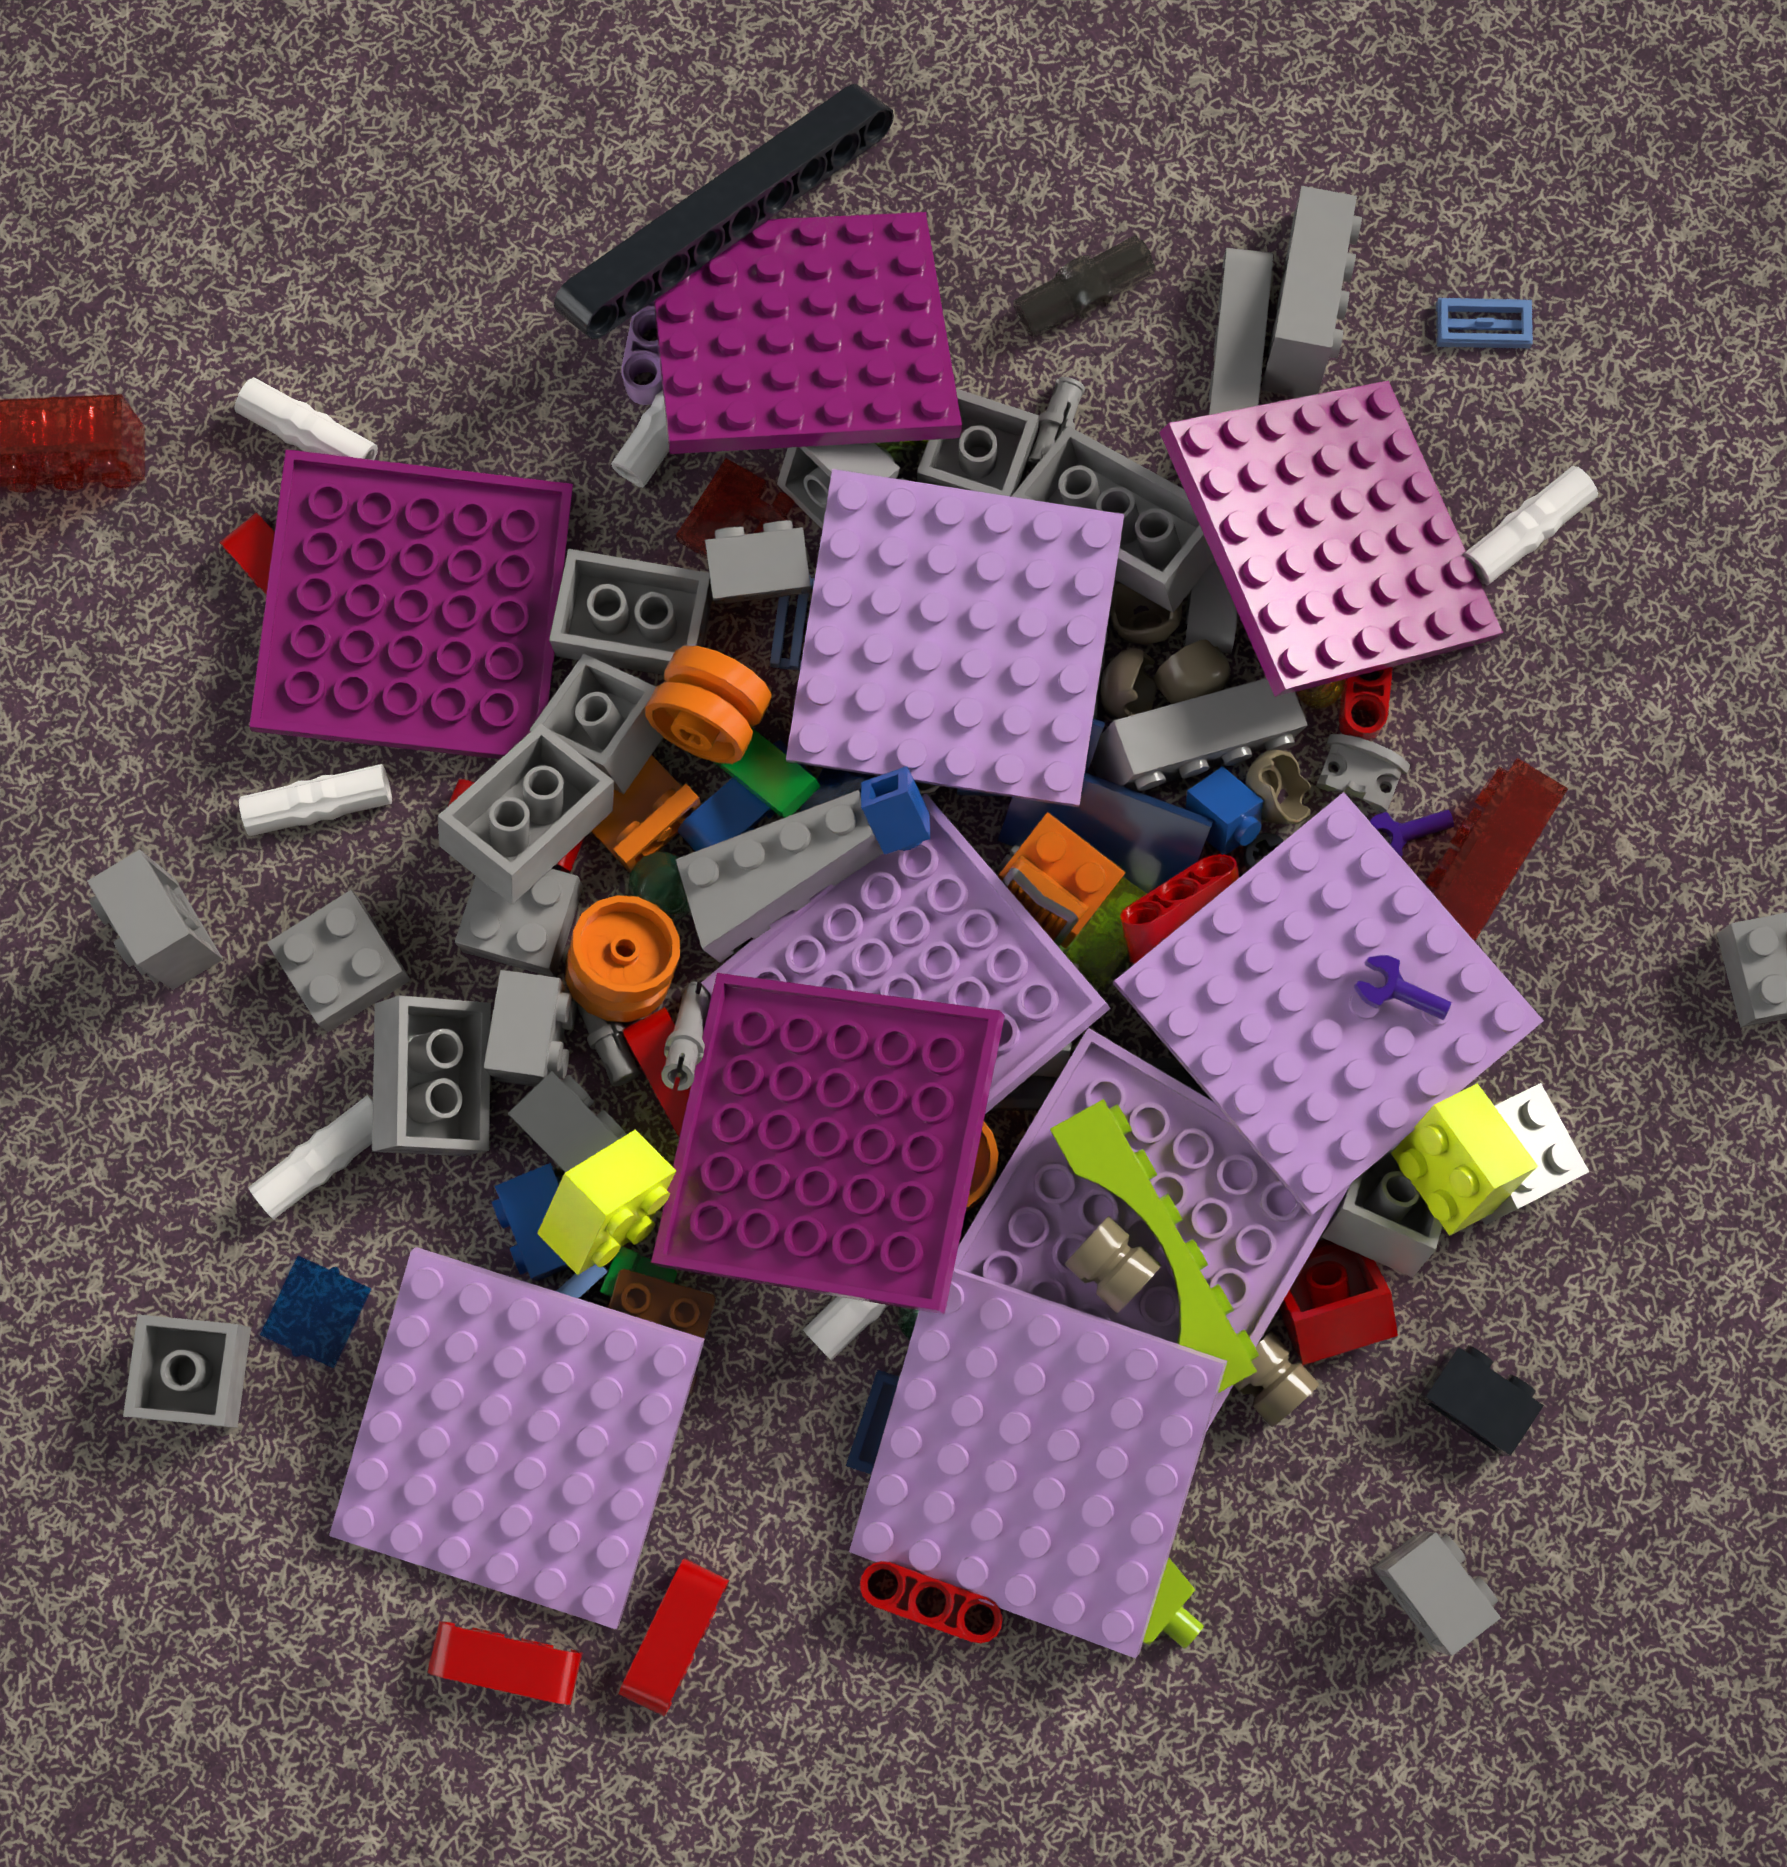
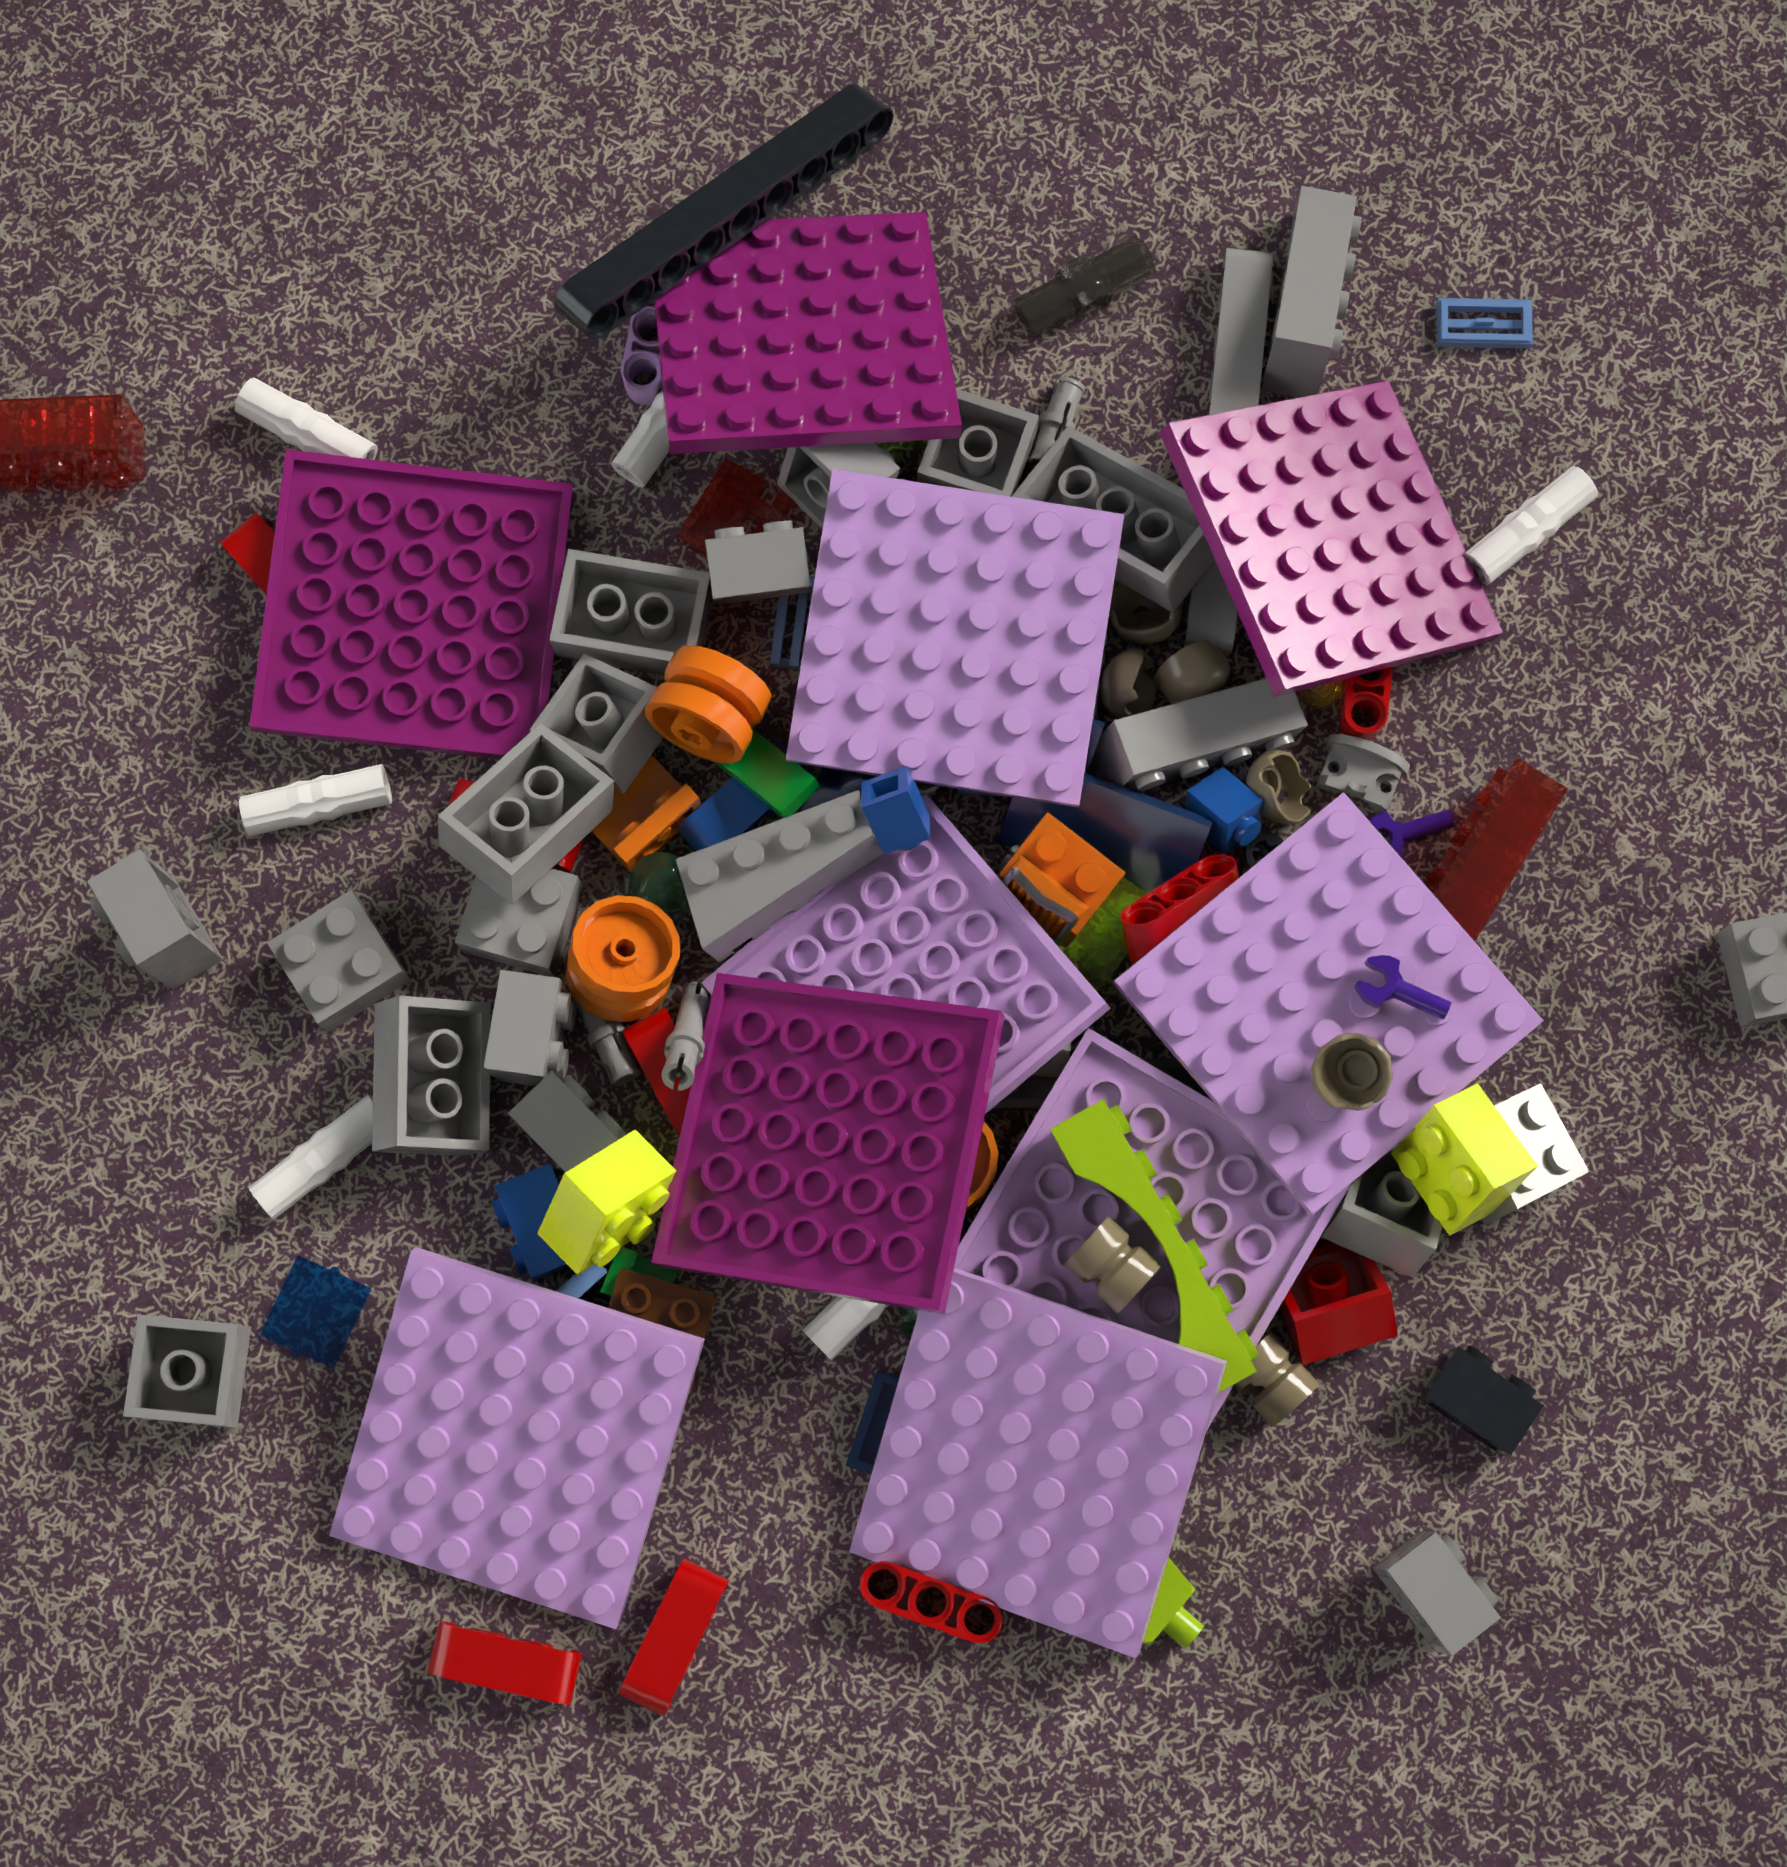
(1352, 1071): none -> dark tan hair

